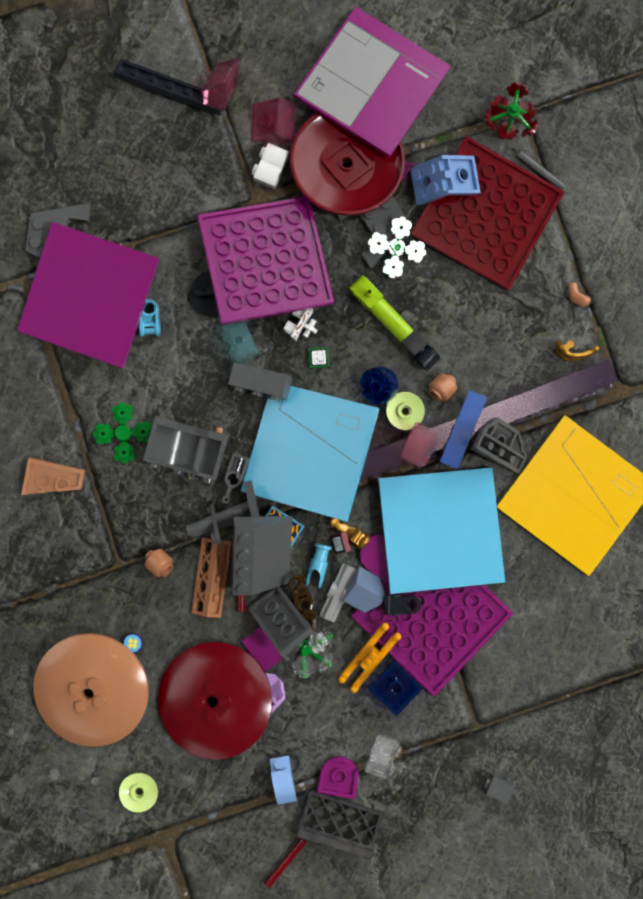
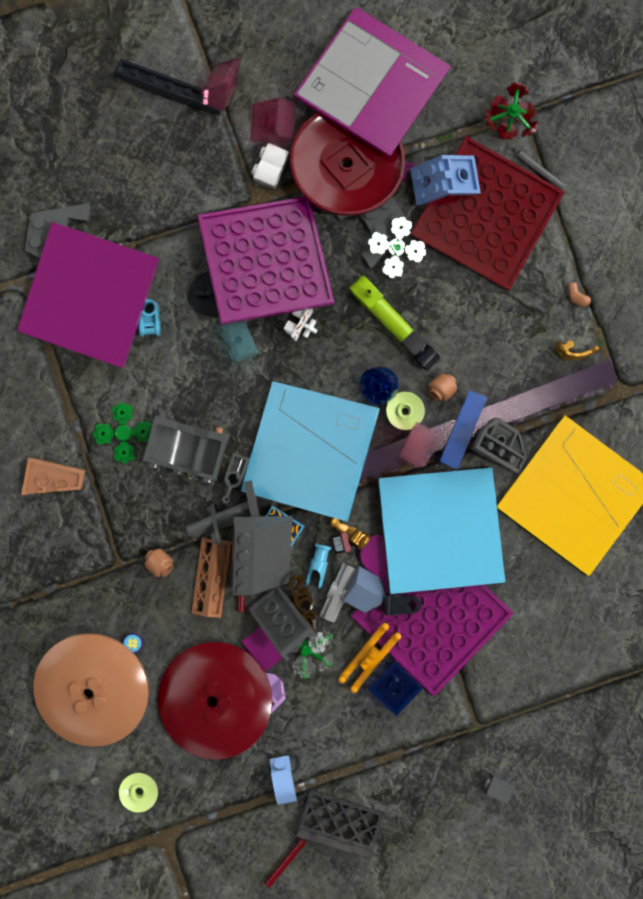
(260, 381): dark grey brick -> none
(318, 357): tile -> none
(338, 778): magenta tile -> none
(382, 756): clear brick -> none

